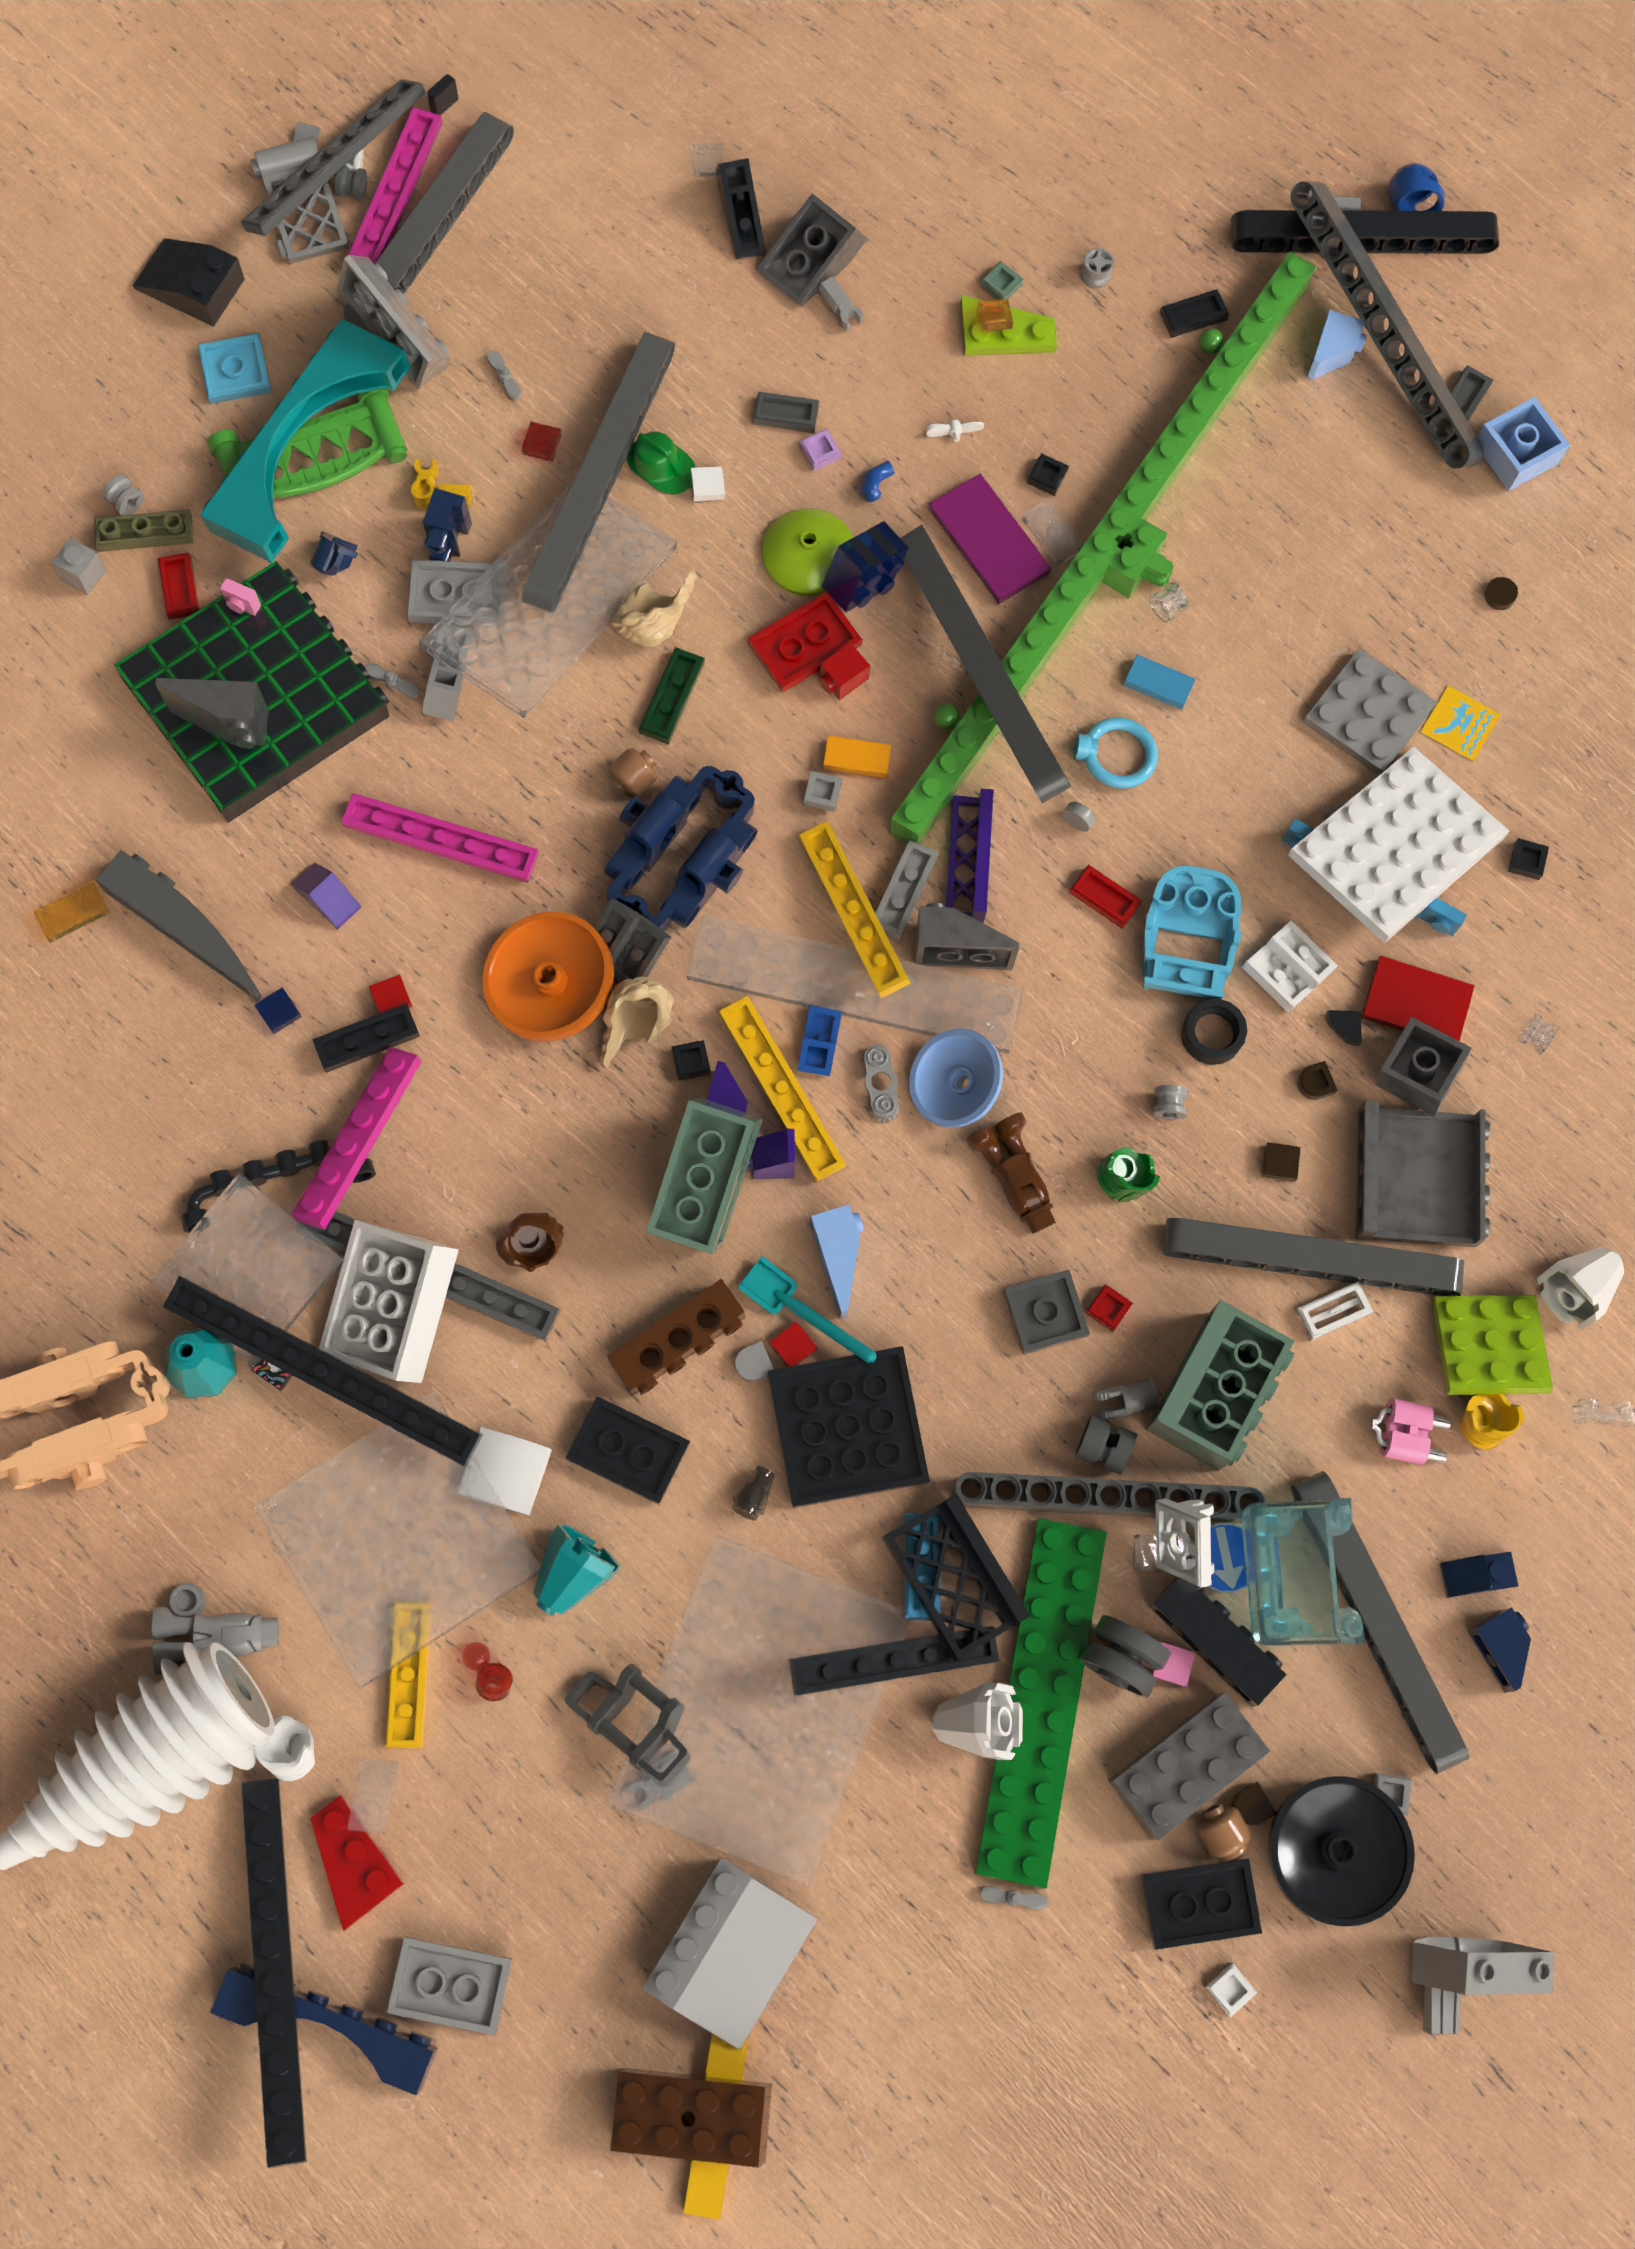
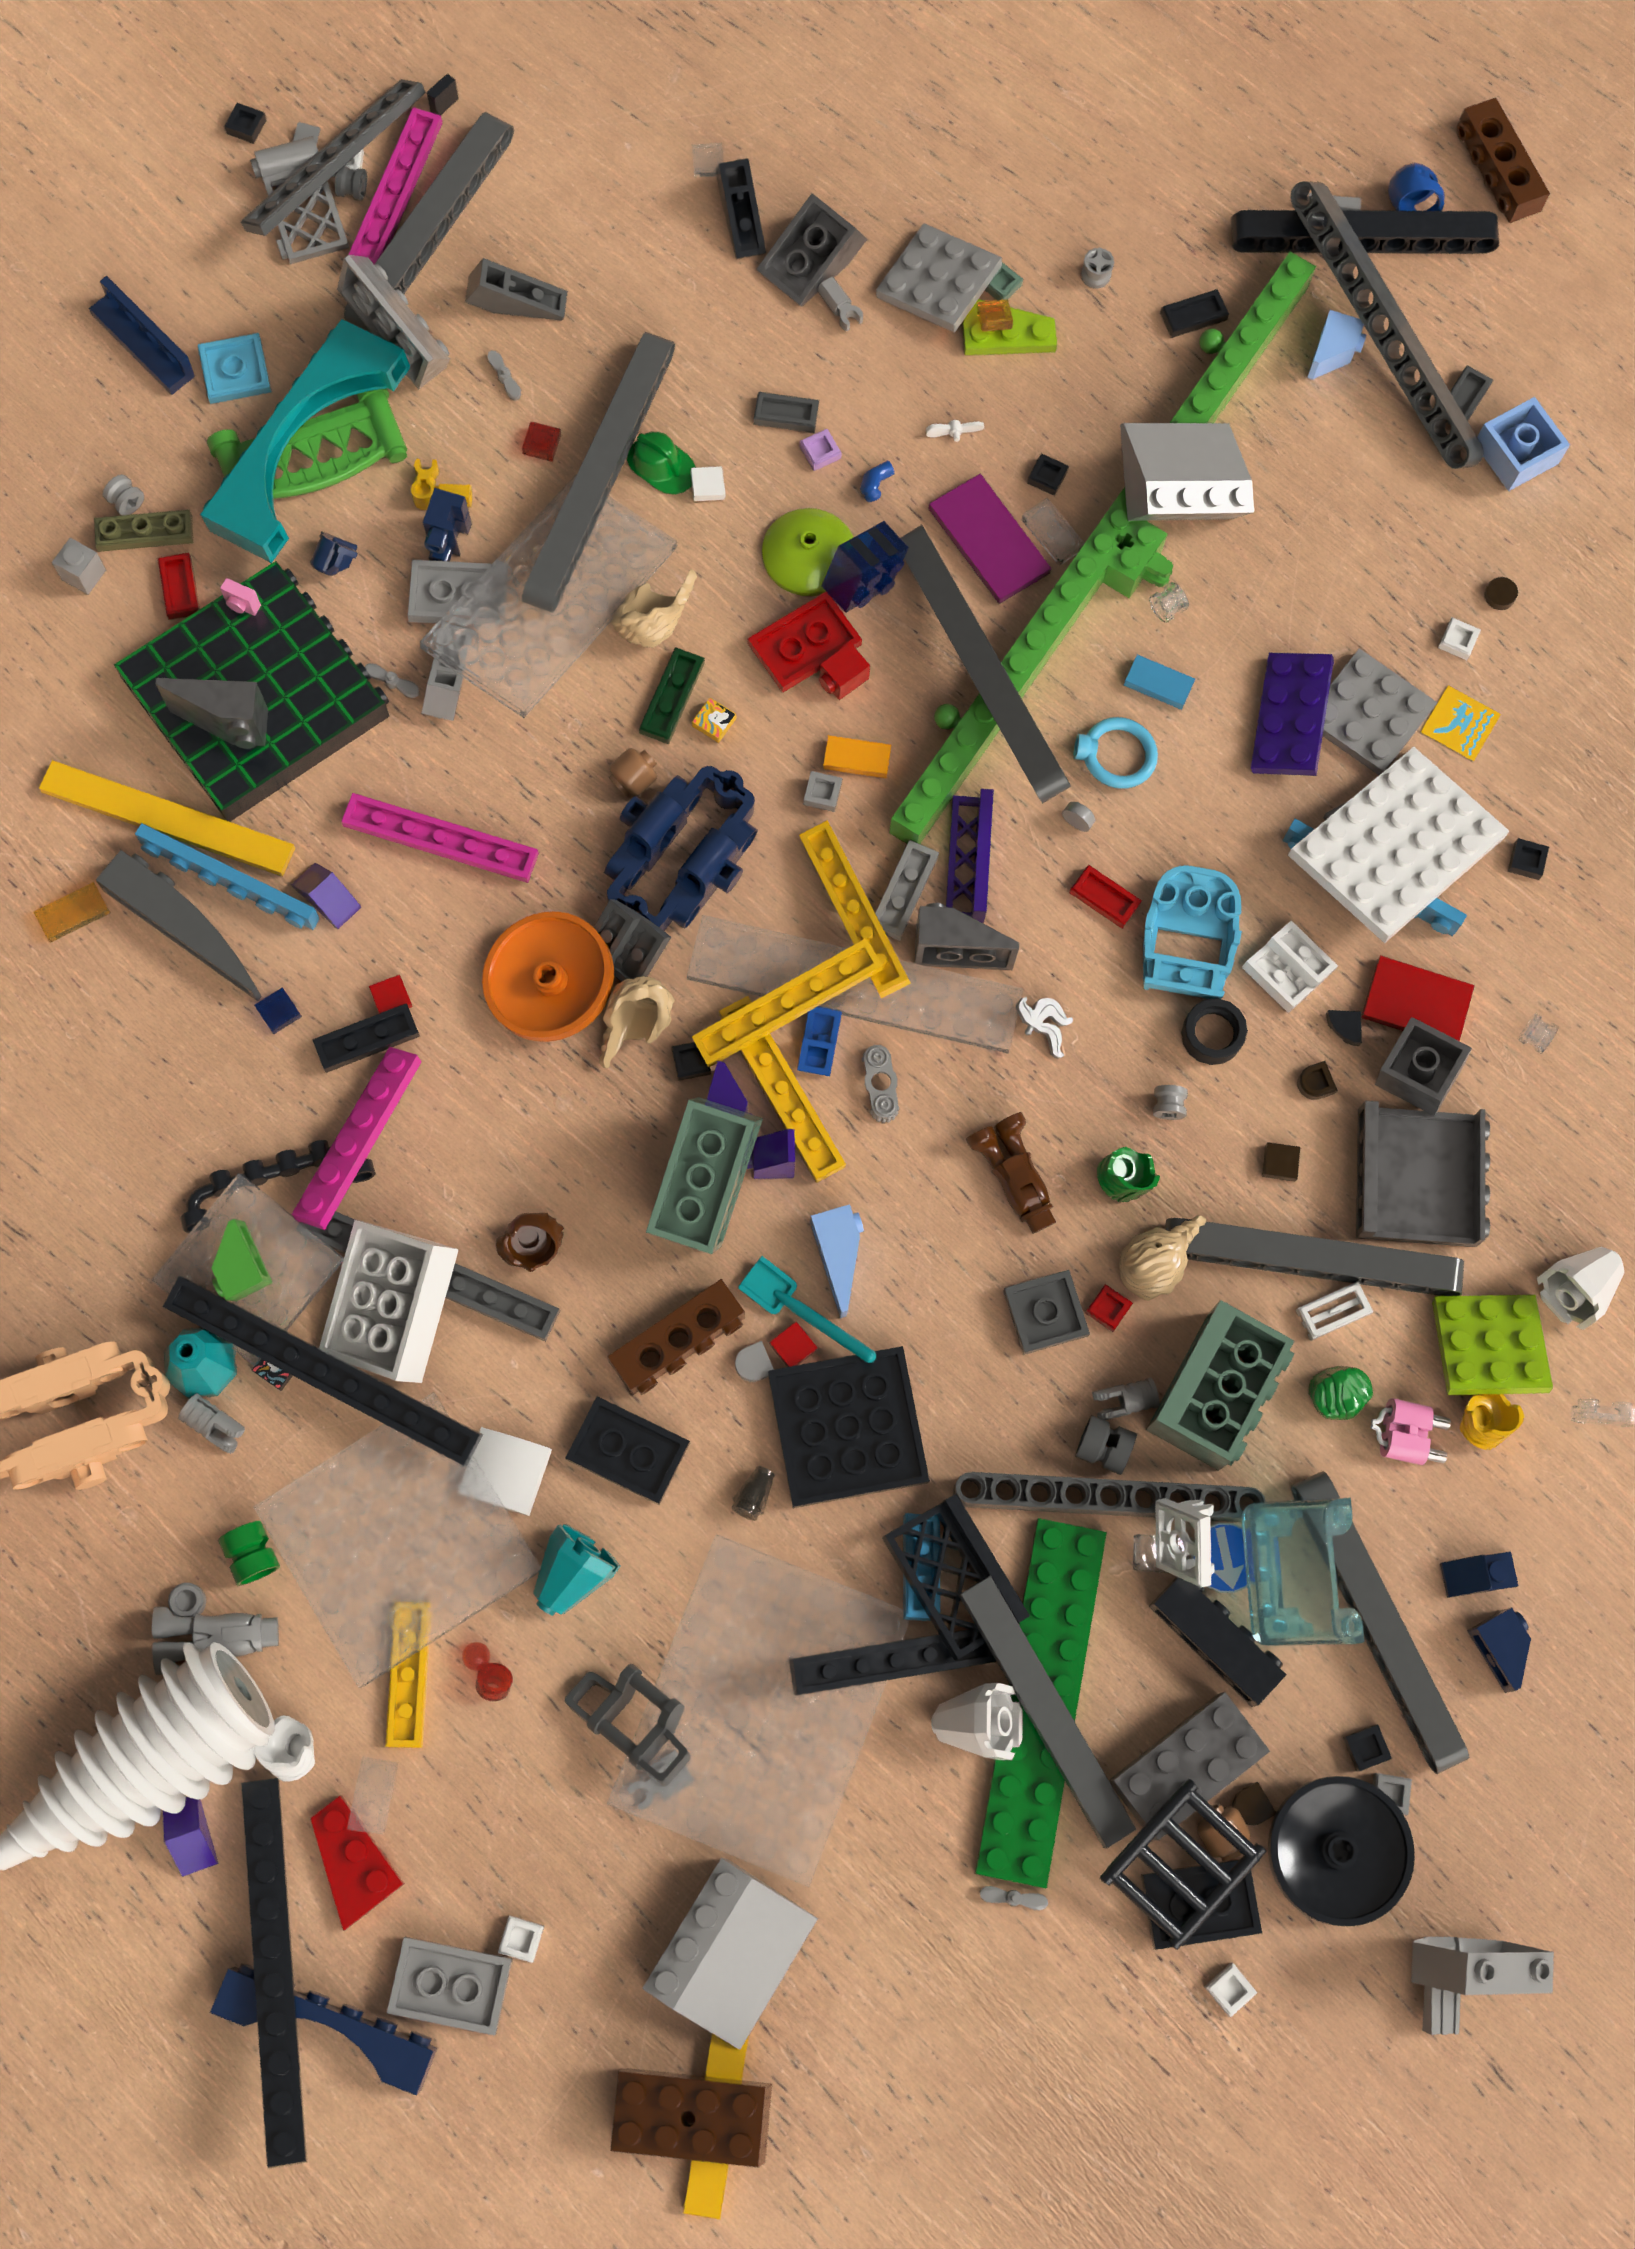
(142, 337): none -> dark blue fence
(167, 817): none -> yellow tile
(189, 1838): none -> dark purple slope
(192, 278): black slope -> none
(211, 1423): none -> light grey hinge
(236, 882): none -> dark azure plate
(238, 1264): none -> bright green slope
(245, 123): none -> black tile
(249, 1554): none -> green wheel
(513, 293): none -> dark grey slope
(521, 1939): none -> white tile
(714, 720): none -> tile
(787, 1002): none -> yellow plate
(939, 277): none -> light grey plate
(940, 1073): light blue dish -> none
(1034, 1019): none -> piece
(1047, 1712): none -> dark grey tile
(1126, 1653): dark grey wheel -> none
(1157, 1259): none -> tan hair
(1177, 1667): bright pink tile -> none
(1184, 472): none -> light grey slope
(1227, 1879): none -> black bar
(1292, 714): none -> dark purple plate
(1340, 1392): none -> green hair
(1367, 1748): none -> black tile
(1459, 638): none -> white tile
(1502, 160): none -> reddish brown brick

